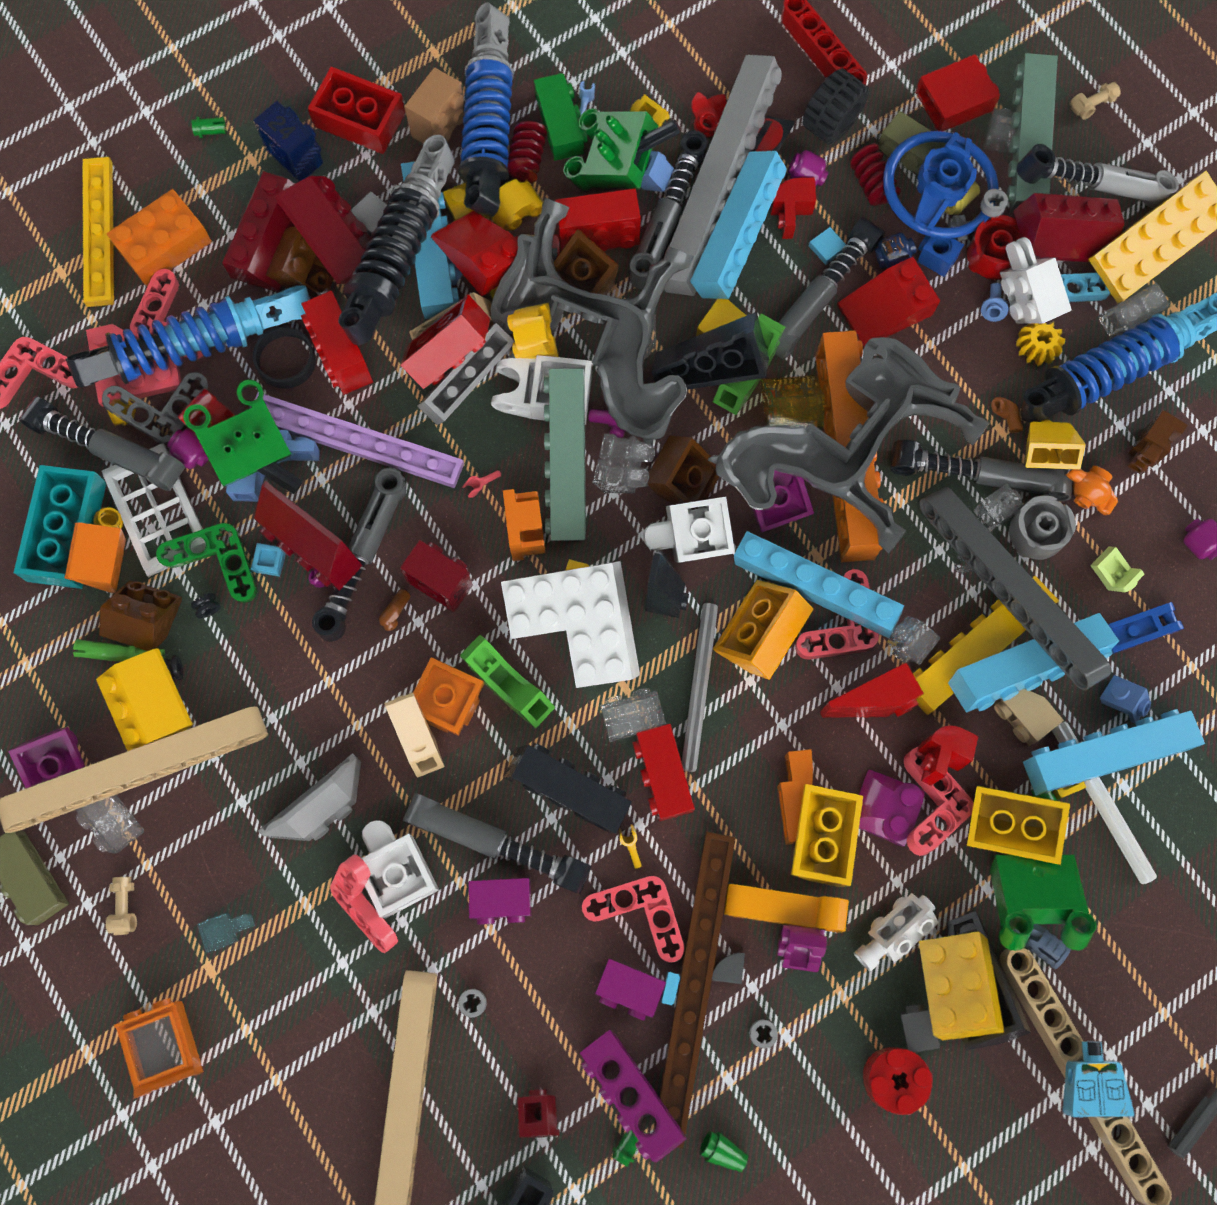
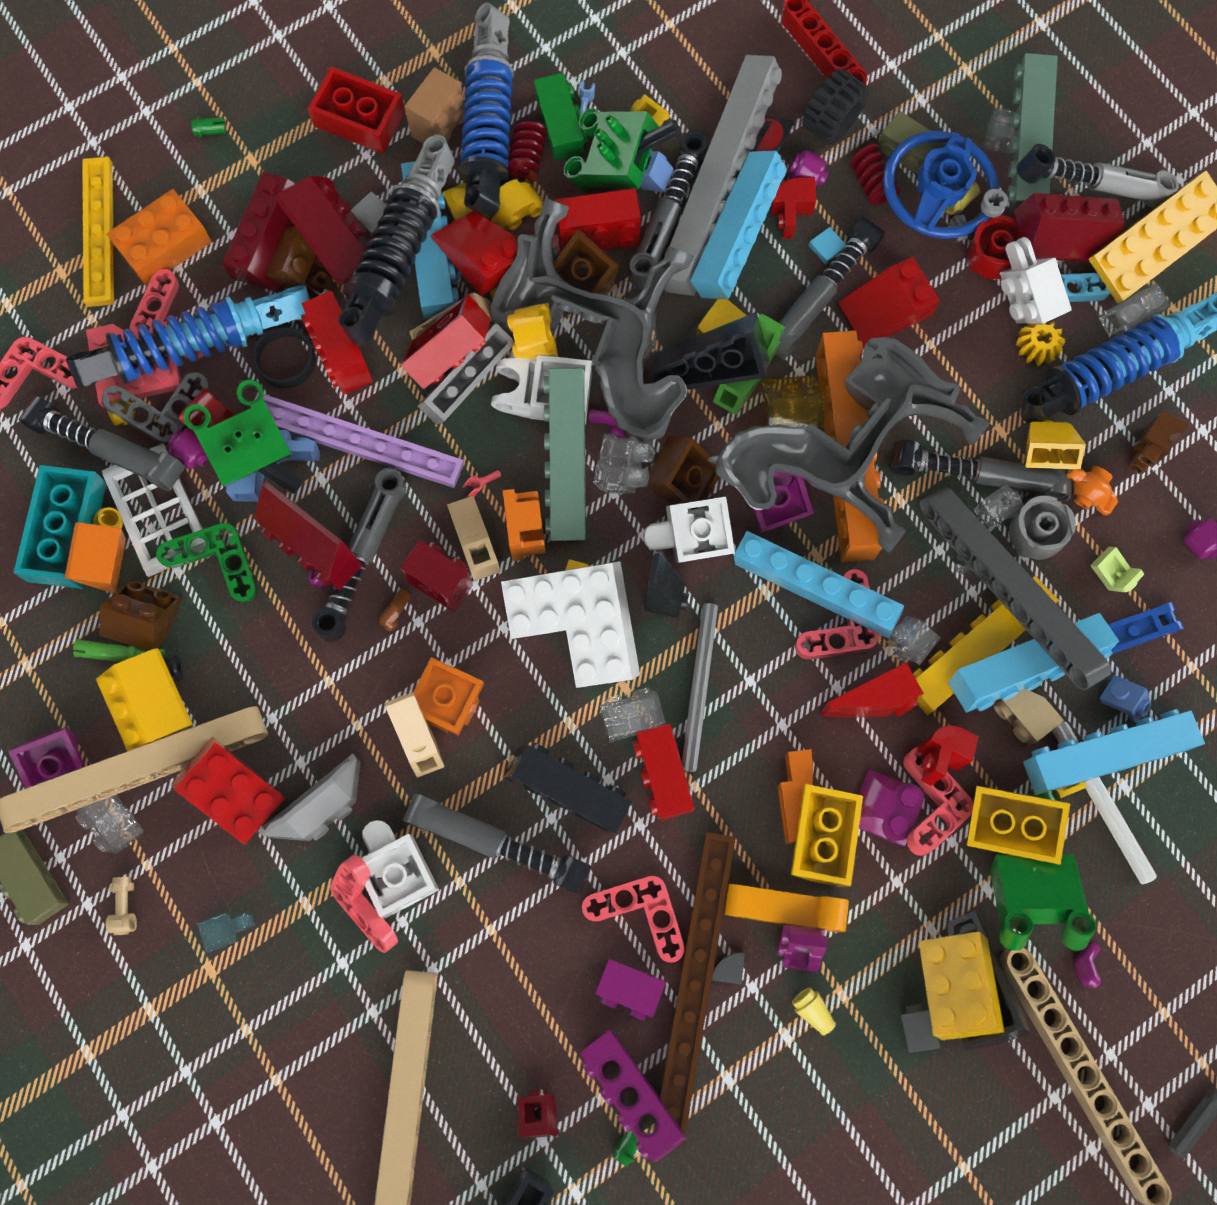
(158, 1046): orange window -> none
(205, 606): black bush -> none
(227, 791): none -> red brick
(268, 560): medium azure tile -> none
(289, 140): clear blue brick -> none
(474, 538): none -> tan slope
(480, 1007): light grey bush -> none
(500, 900): magenta brick -> none
(506, 682): bright green arch -> none
(631, 846): yellow hand -> none
(670, 988): medium azure tile -> none
(708, 112): red plate -> none
(722, 1152): green cone -> none
(763, 628): light orange slope -> none
(772, 1033): light grey bush -> none
(813, 1010): none -> light yellow cone
(894, 250): dark blue head -> none
(898, 931): white brick -> none
(913, 1072): red brick -> none
(939, 262): blue brick -> none
(957, 93): red brick -> none
(994, 307): medium blue plate -> none
(1009, 412): dark orange arm -> none
(1047, 946): sand blue hinge -> none
(1085, 107): tan bar -> none
(1085, 967): none -> magenta arm
(1095, 1086): medium azure torso -> none

